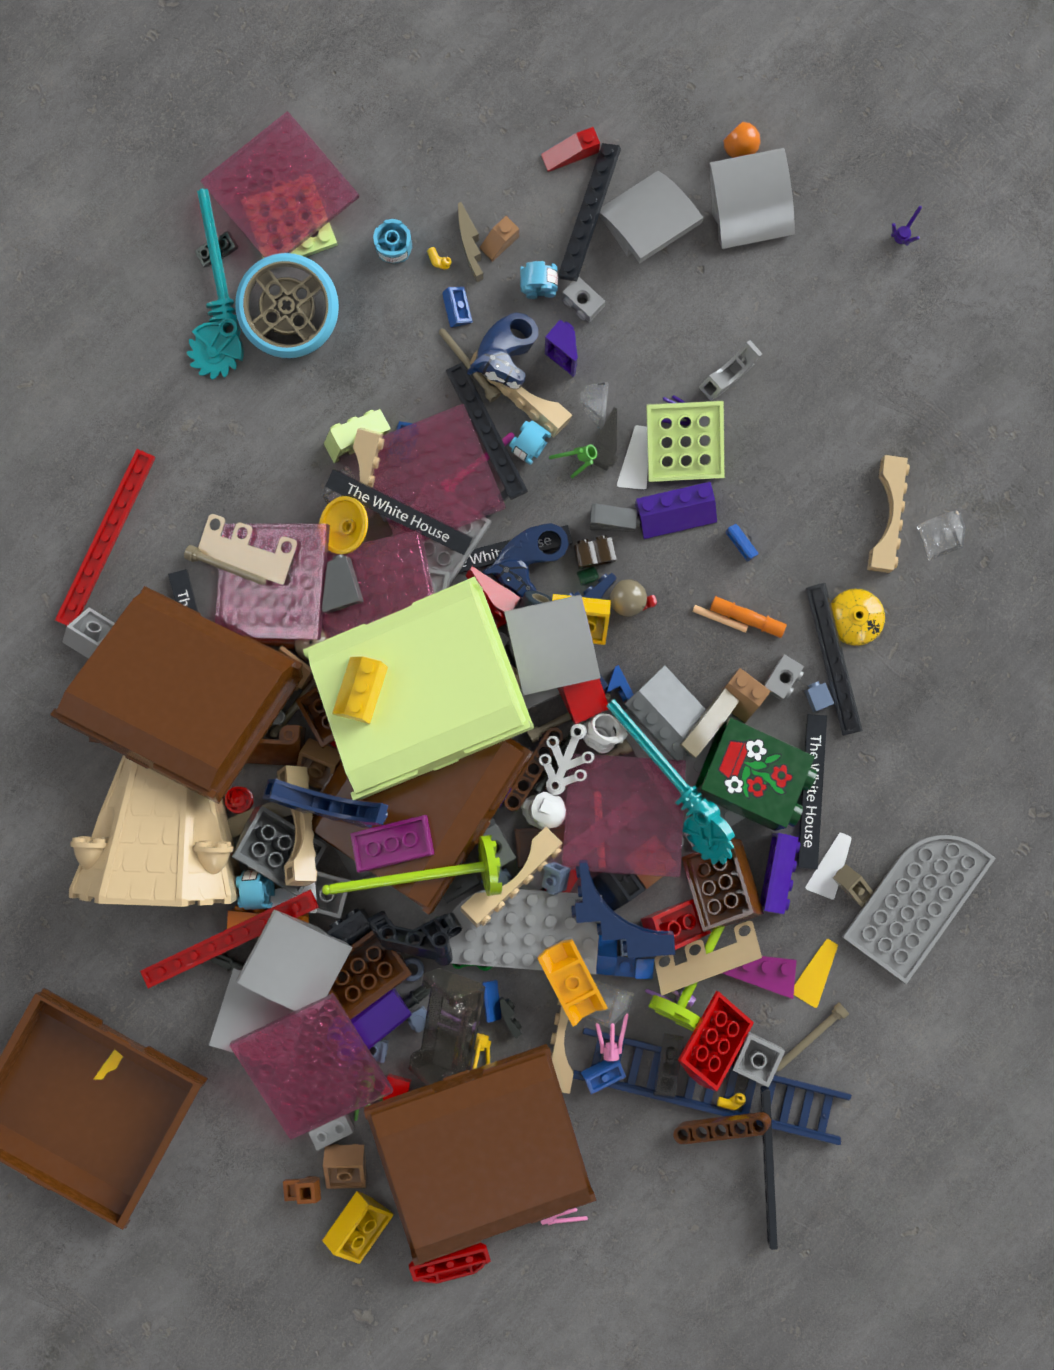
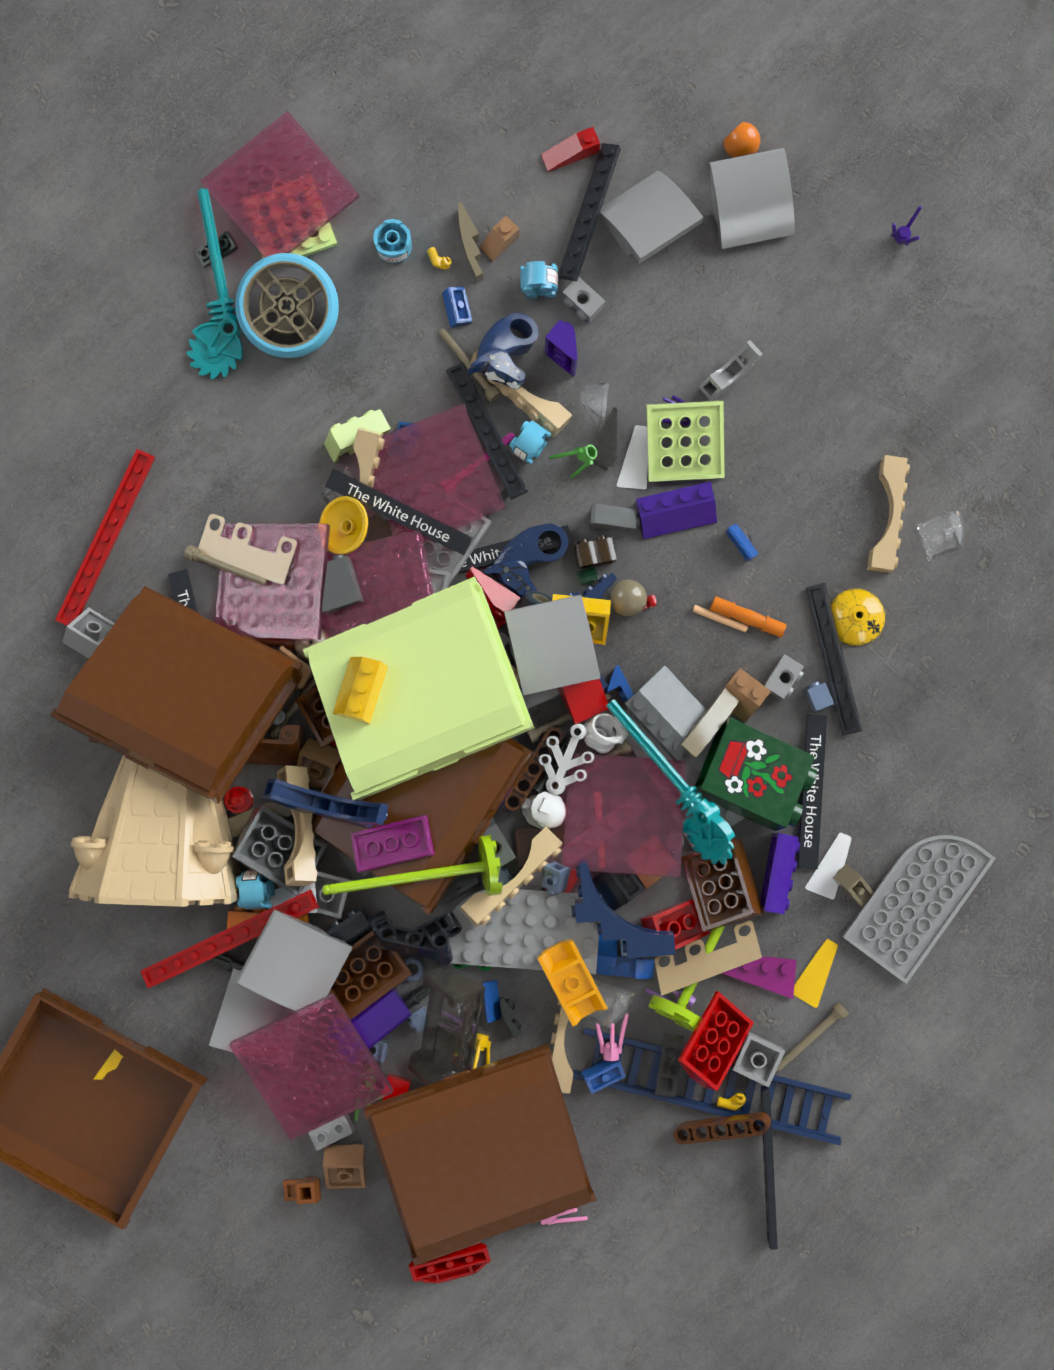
(357, 1228): yellow slope -> none

